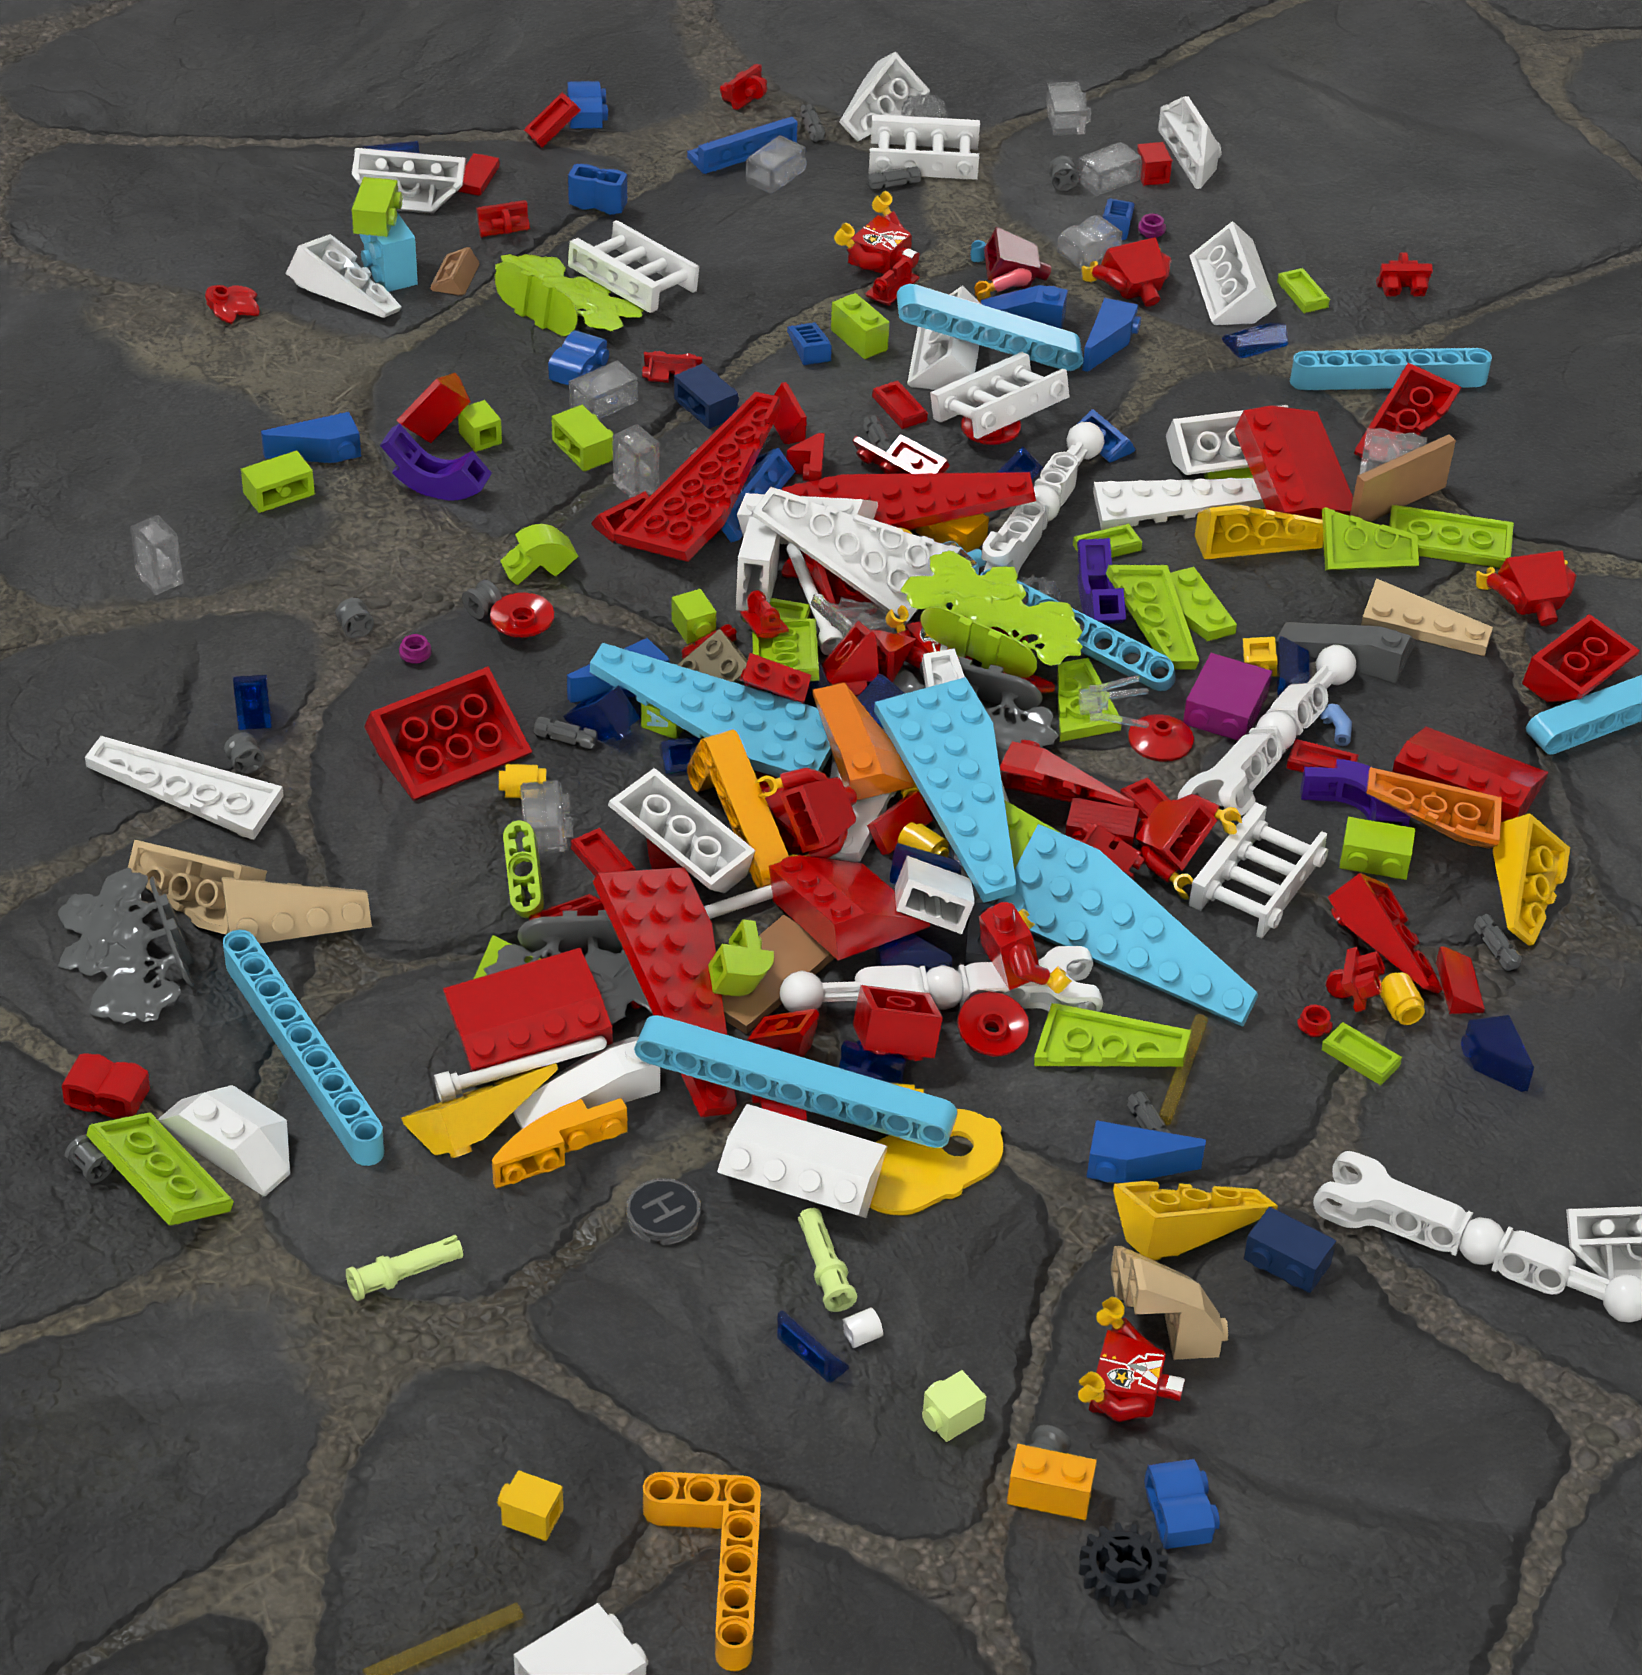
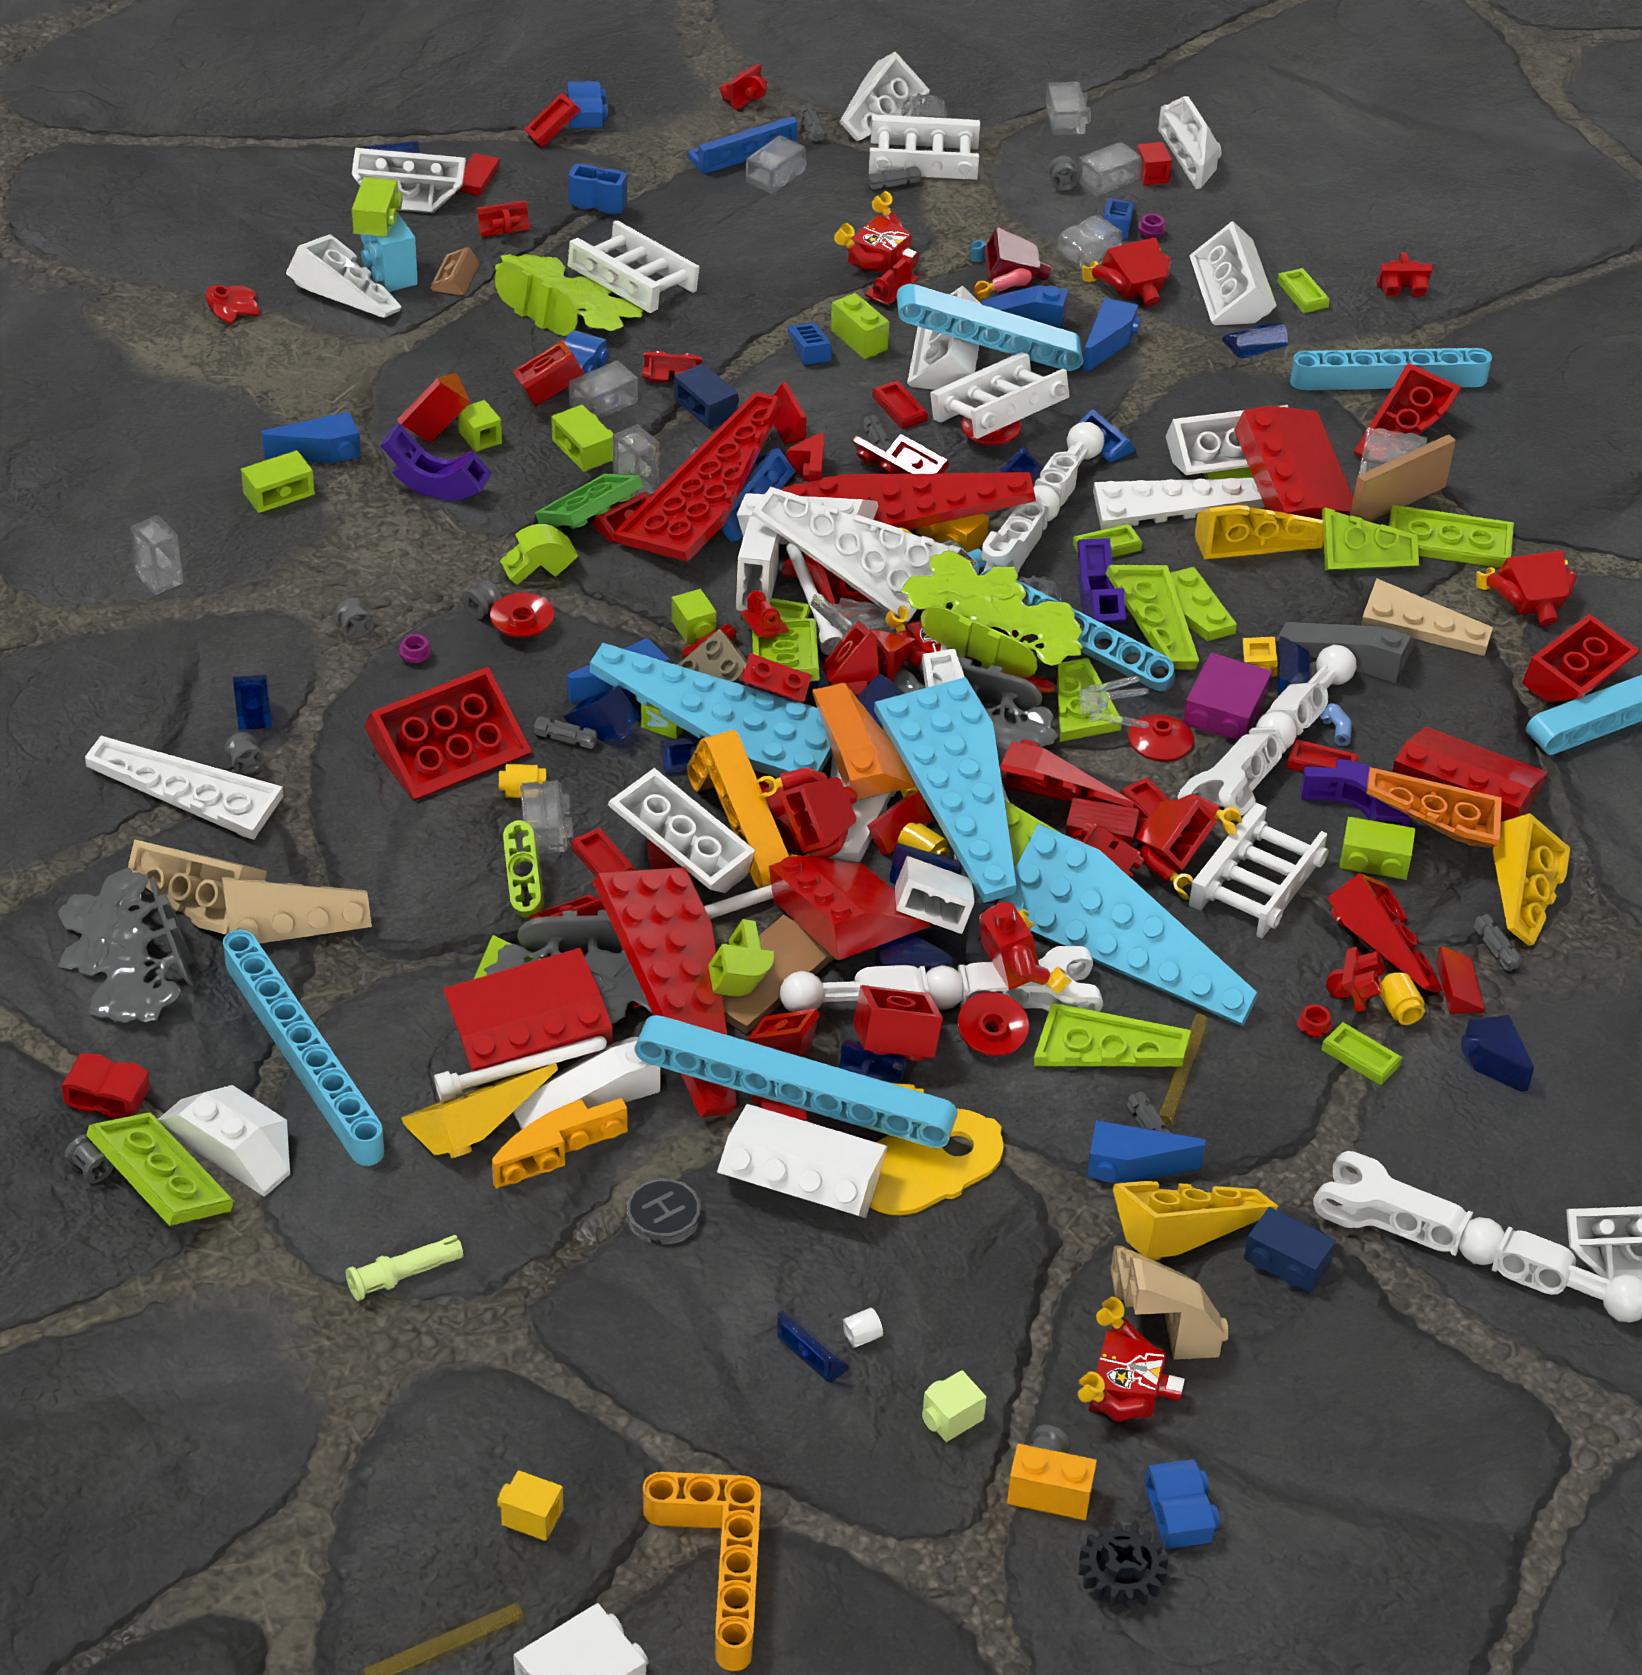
(548, 373): none -> red slope
(589, 500): none -> bright green plate
(829, 1271): yellowish green pin -> none

